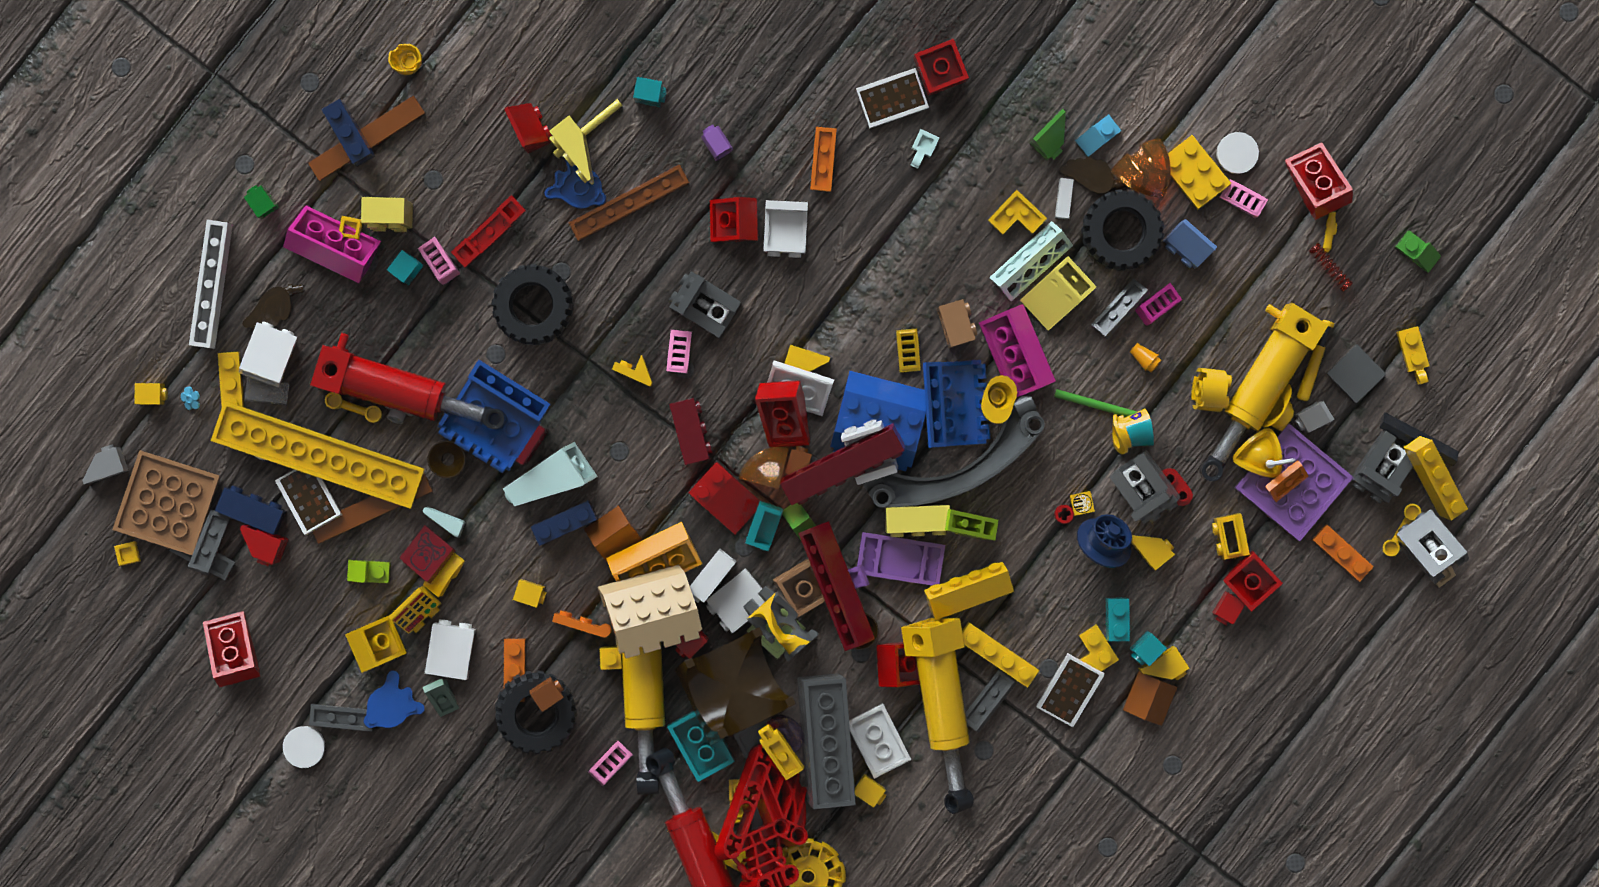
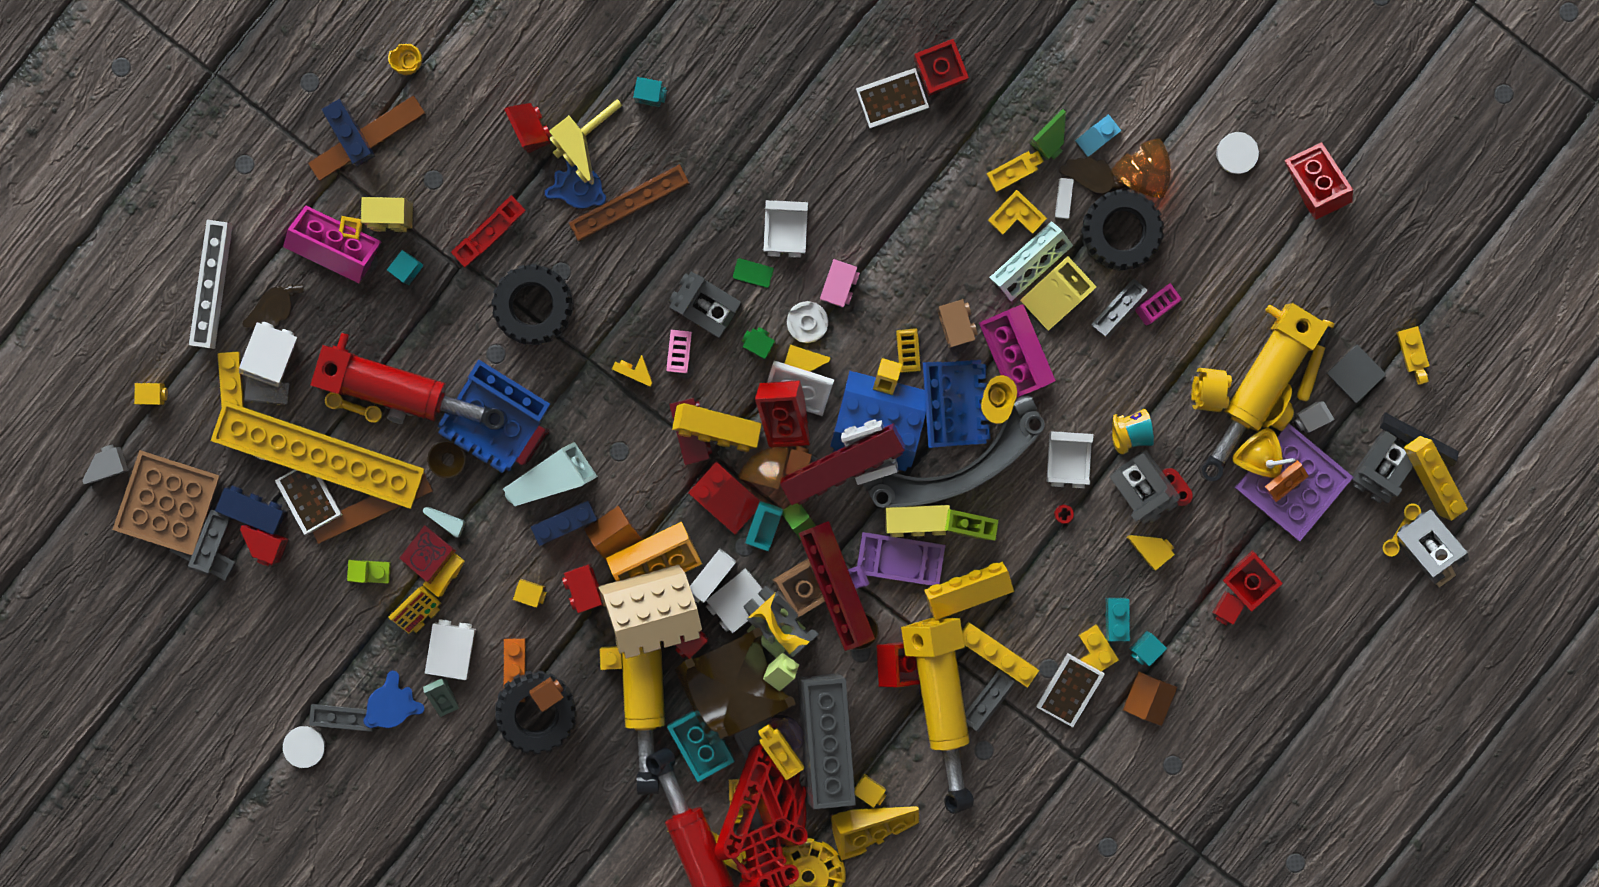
(127, 553): yellow tile -> none
(190, 398): medium azure plant -> none
(231, 649): red slope -> none
(260, 201): green brick -> none
(375, 643): yellow slope -> none
(449, 274): bright pink slope -> none
(583, 588): none -> red brick
(584, 624): orange plate -> none
(597, 776): bright pink slope -> none
(716, 142): medium lavender brick -> none
(716, 426): none -> yellow brick
(733, 219): red slope -> none
(753, 272): none -> green sticker
(758, 342): none -> green brick
(781, 672): none -> yellowish green brick
(807, 322): none -> white tile
(823, 159): orange plate -> none
(838, 283): none -> bright pink brick
(863, 827): none -> yellow wedge
(878, 741): white tile -> none
(887, 376): none -> yellow brick
(924, 145): light aqua plate -> none
(1014, 170): none -> yellow hinge
(1069, 459): none -> white panel
(1082, 503): yellow tile -> none
(1093, 403): bright green bar -> none
(1105, 540): dark blue piece -> none
(1146, 358): light orange cone -> none
(1167, 665): yellow slope -> none
(1189, 244): medium blue slope -> none
(1196, 172): yellow plate -> none
(1222, 547): yellow window -> none
(1254, 196): bright pink slope -> none
(1315, 248): clear red piece -> none
(1331, 229): yellow piece -> none
(1342, 553): orange plate -> none
(1418, 251): bright green slope -> none

